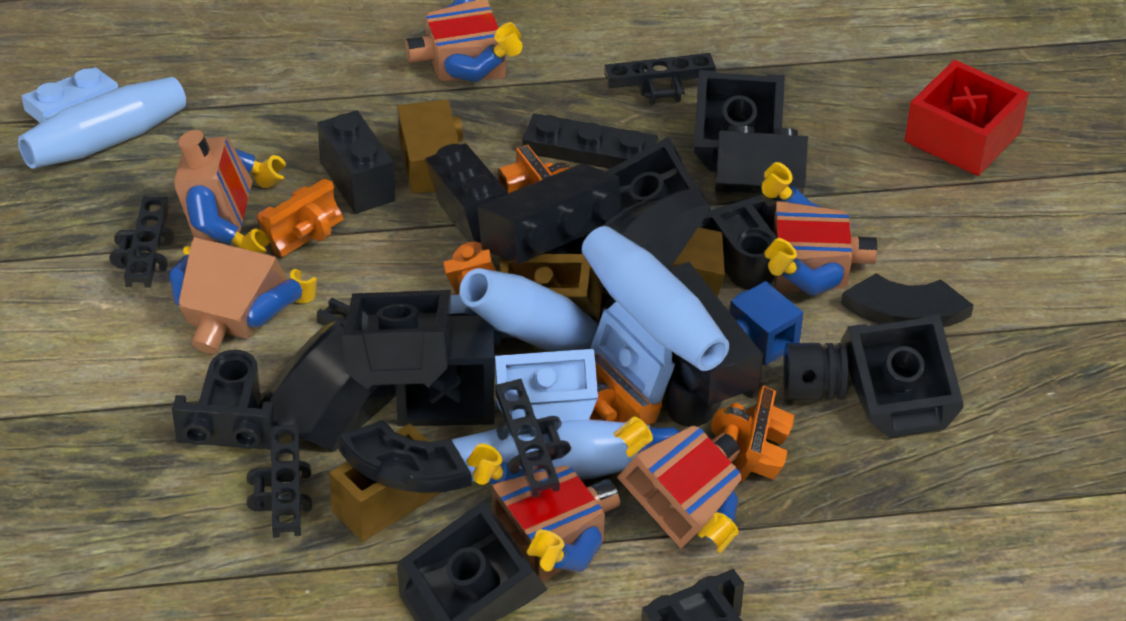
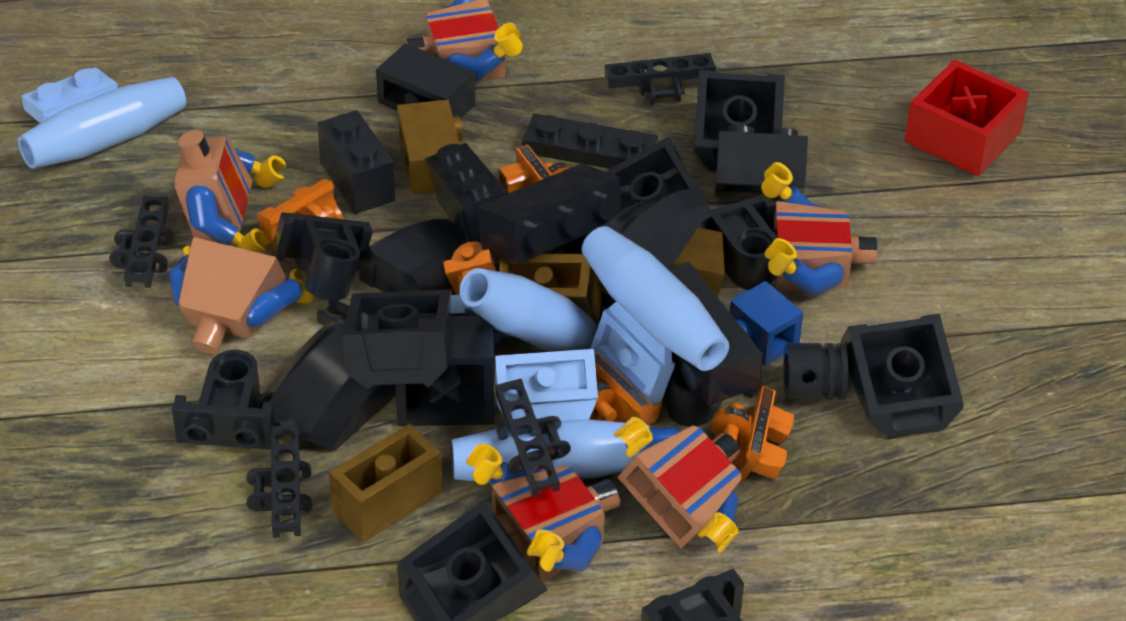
(323, 250): none -> black pin
(404, 462): black tile -> none
(411, 258): none -> black slope
(422, 77): none -> black brick
(895, 302): black tile -> none

